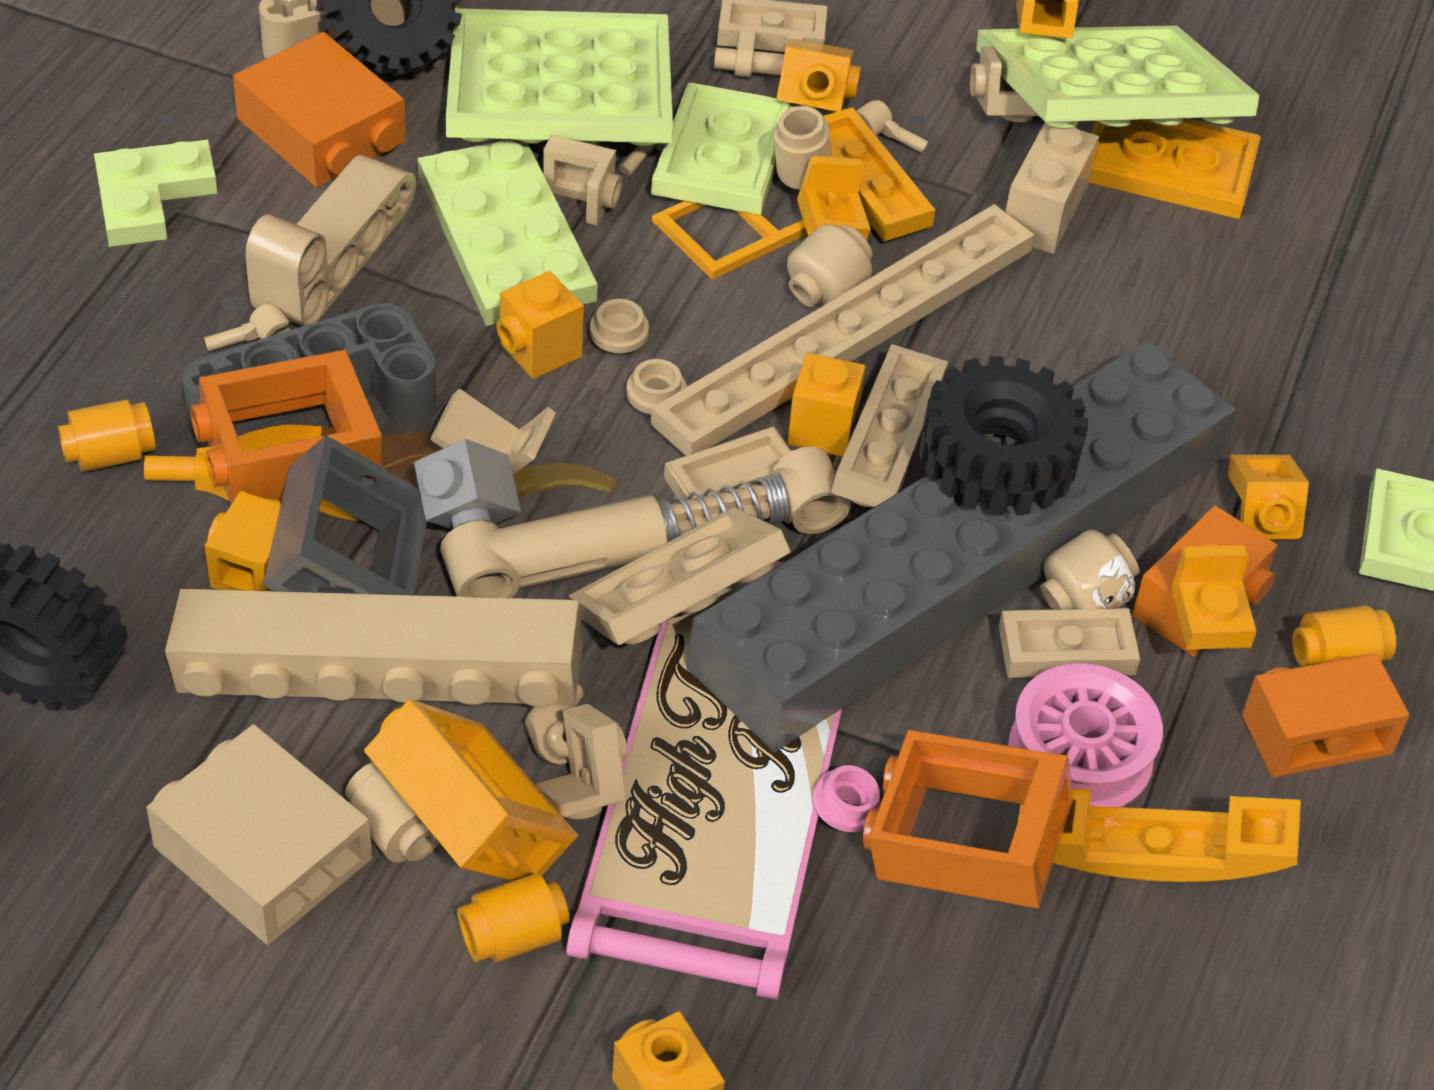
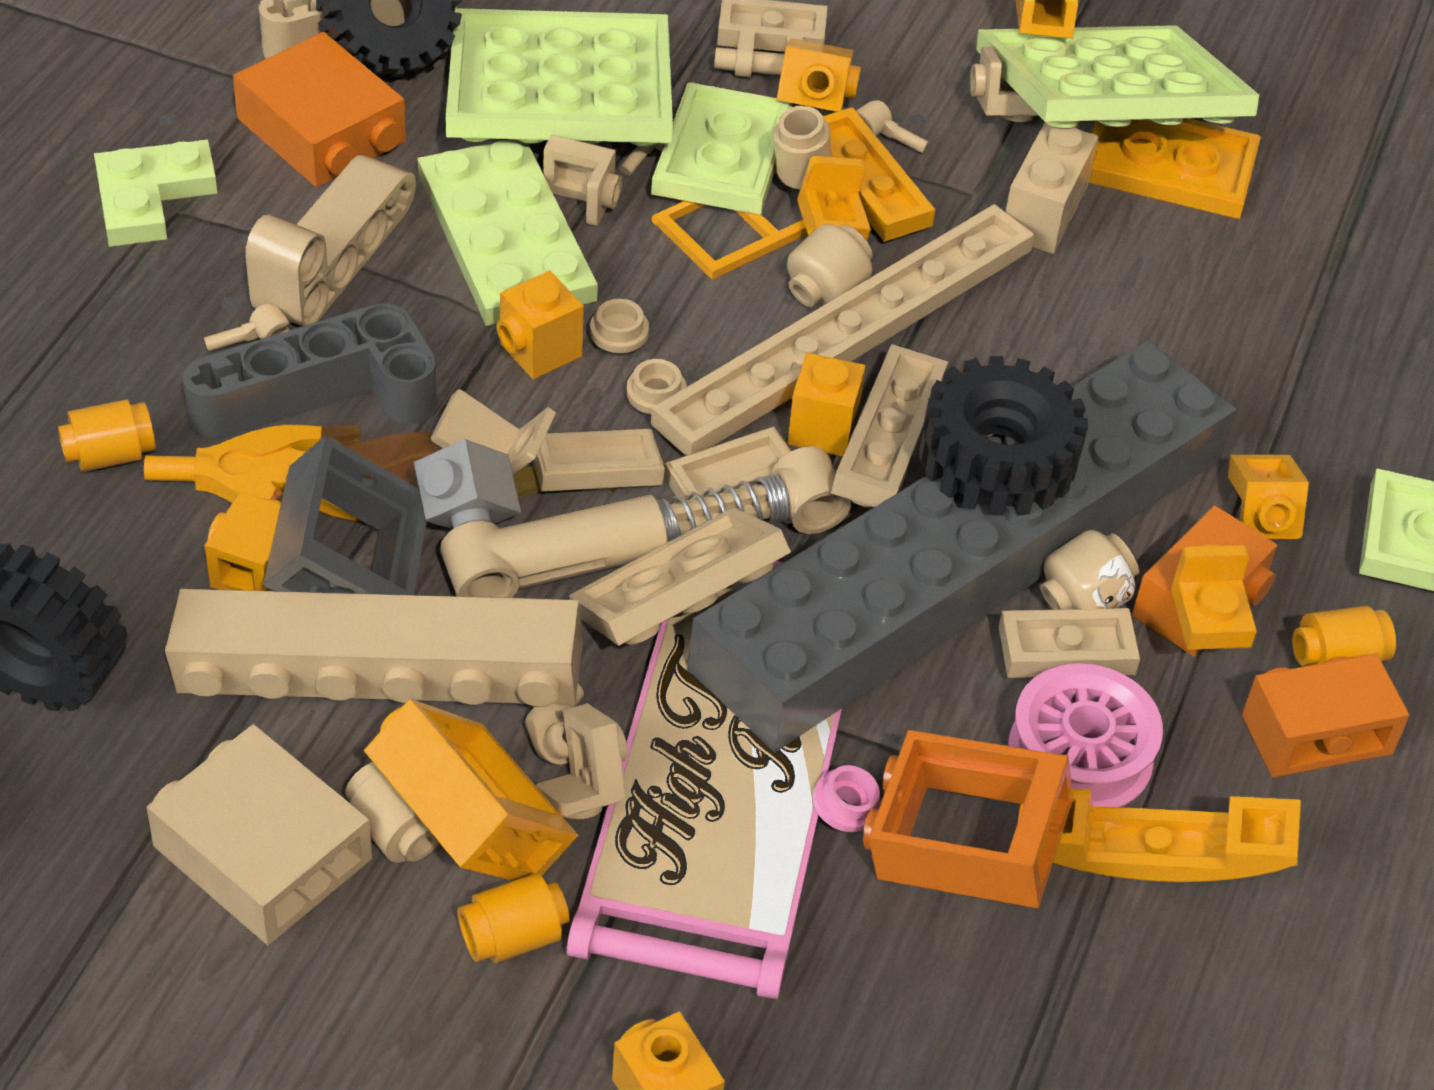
(273, 390): orange window -> none
(598, 460): none -> tan tile

